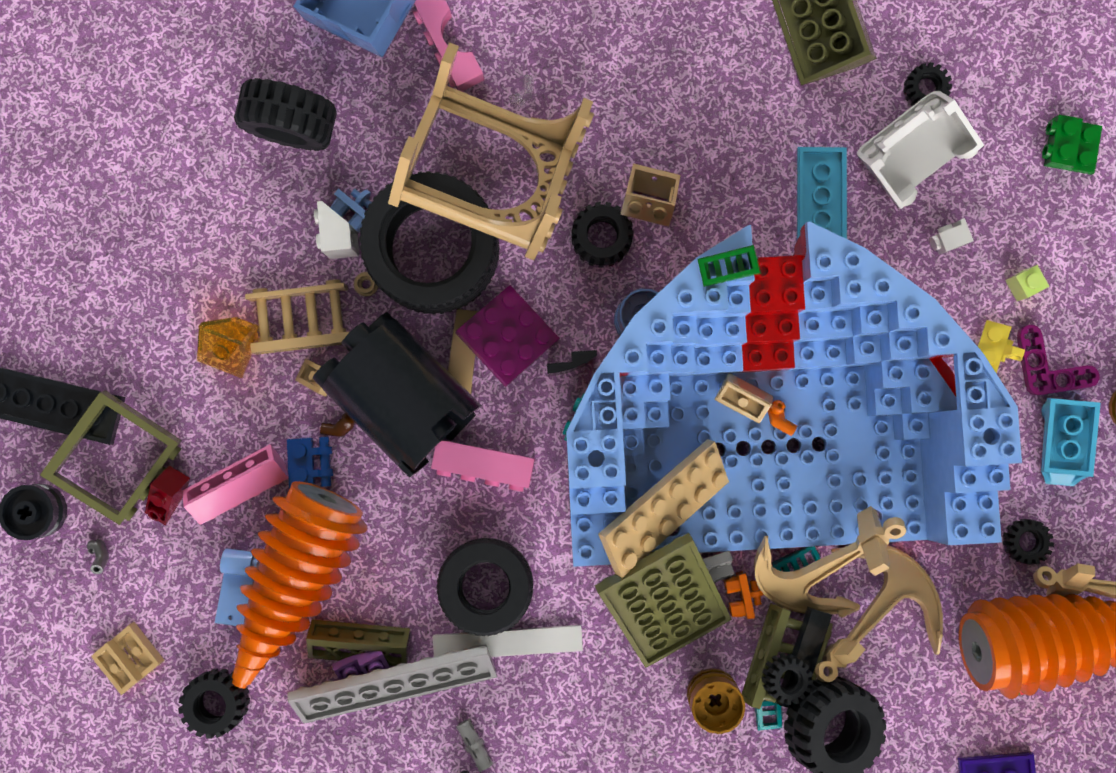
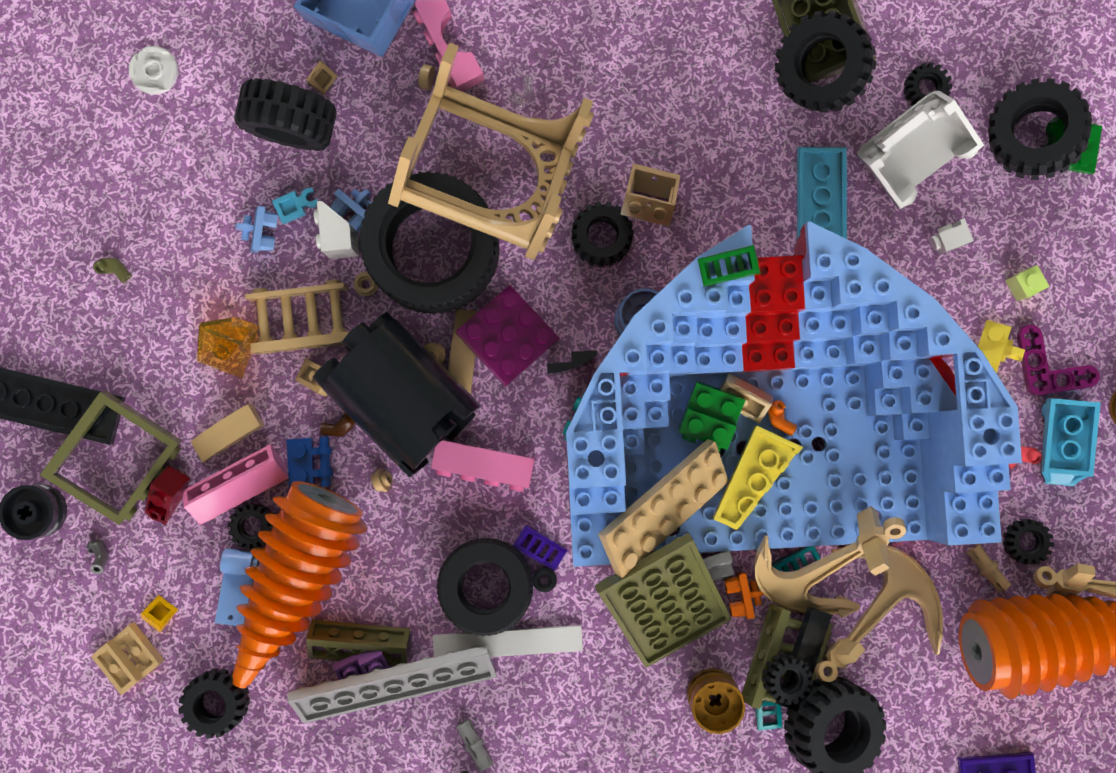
(112, 266): none -> olive arm
(158, 76): none -> white tile
(158, 613): none -> yellow slope
(227, 432): none -> tan slope
(237, 525): none -> black tyre
(262, 219): none -> light blue hips
(292, 206): none -> medium azure plate
(321, 78): none -> tan slope
(381, 480): none -> tan plate
(426, 77): none -> tan tile
(437, 350): none -> tan plate
(544, 540): none -> dark purple slope
(544, 587): none -> black plate
(711, 415): none -> green plate
(757, 469): none -> light yellow wing
(800, 43): none -> black tyre
(988, 568): none -> tan pin
(1029, 455): none -> coral arm
(1034, 98): none -> black tyre

